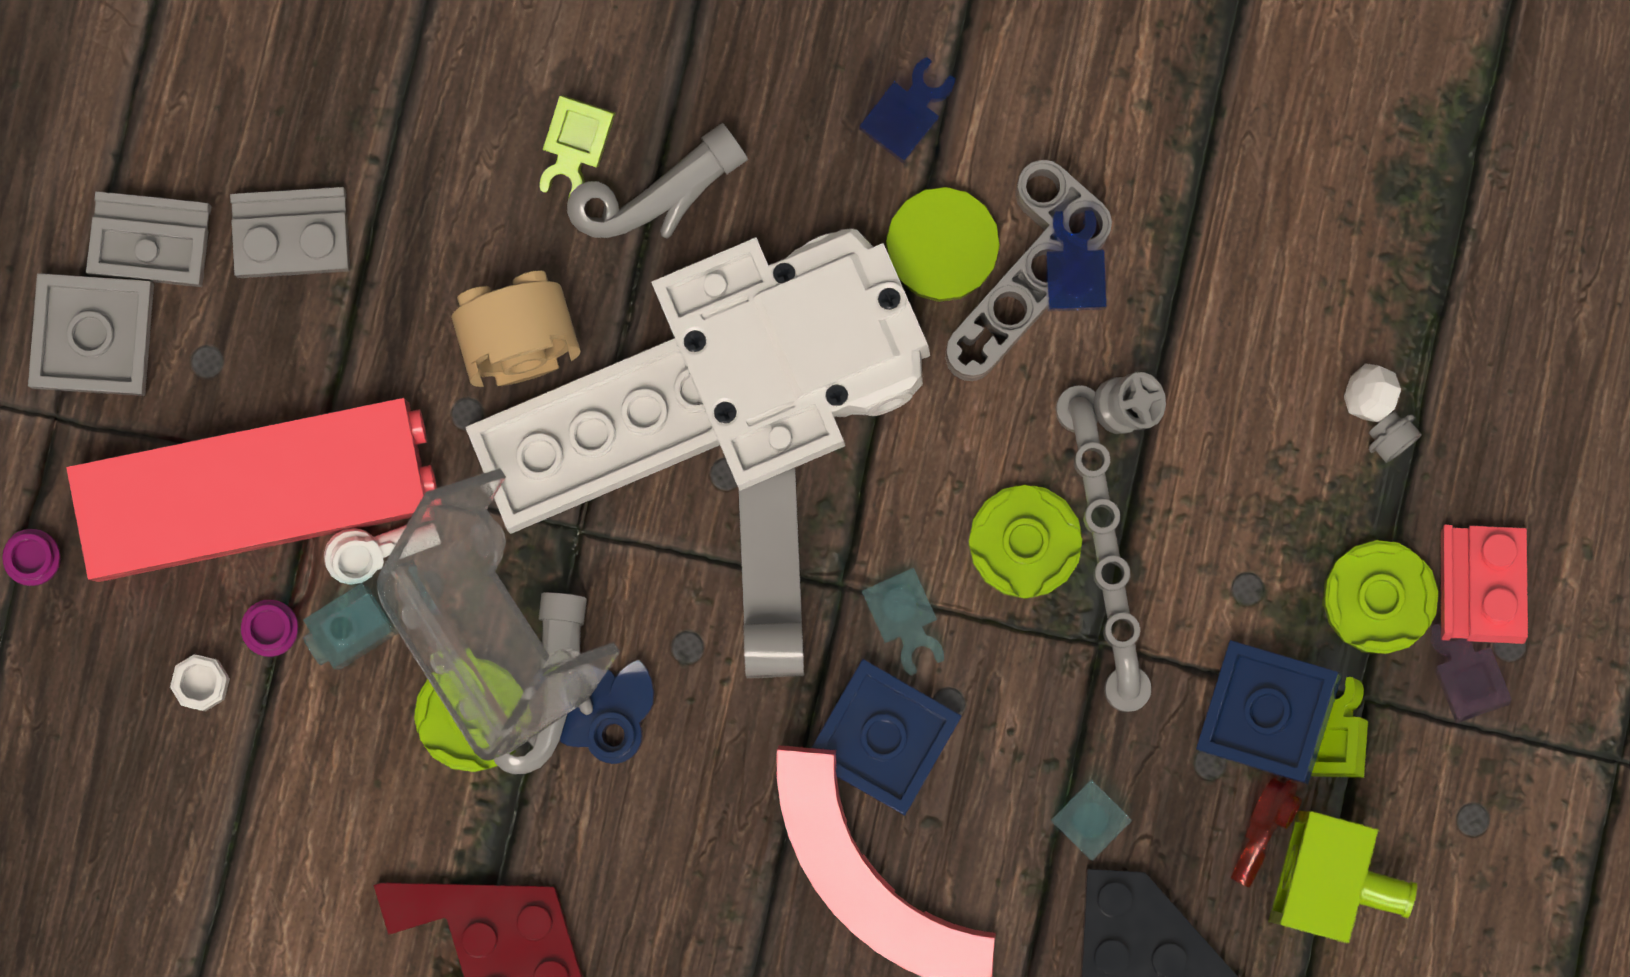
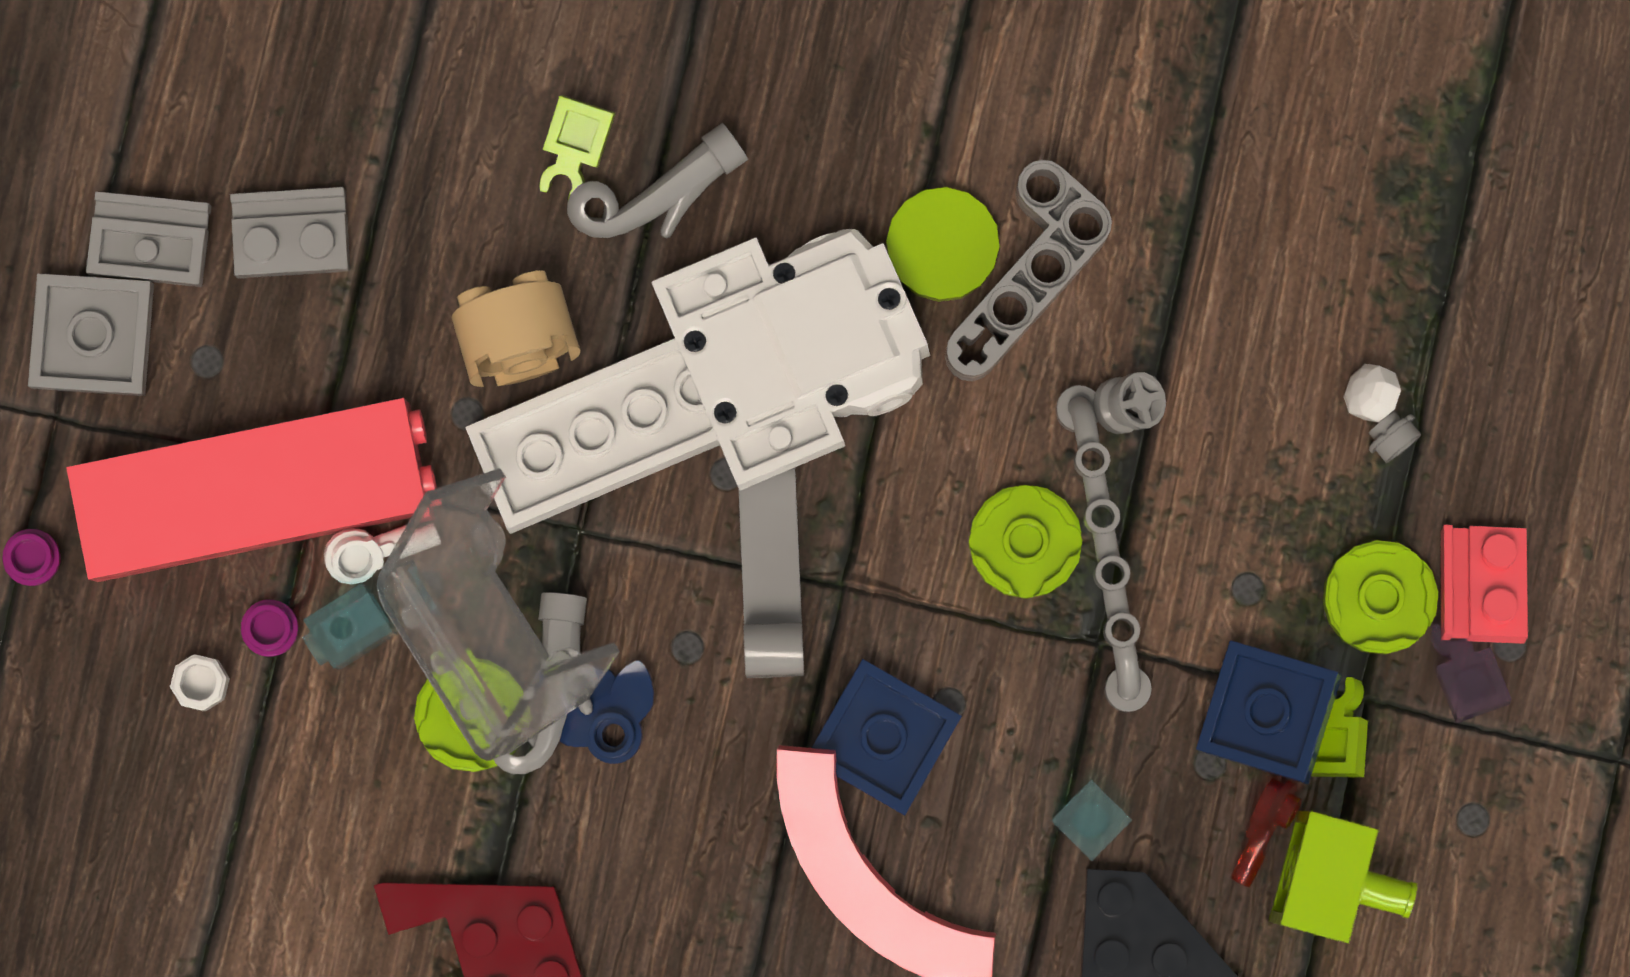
(901, 611): clear light blue plate -> none
(903, 117): clear blue plate -> none
(1075, 273): clear blue plate -> none

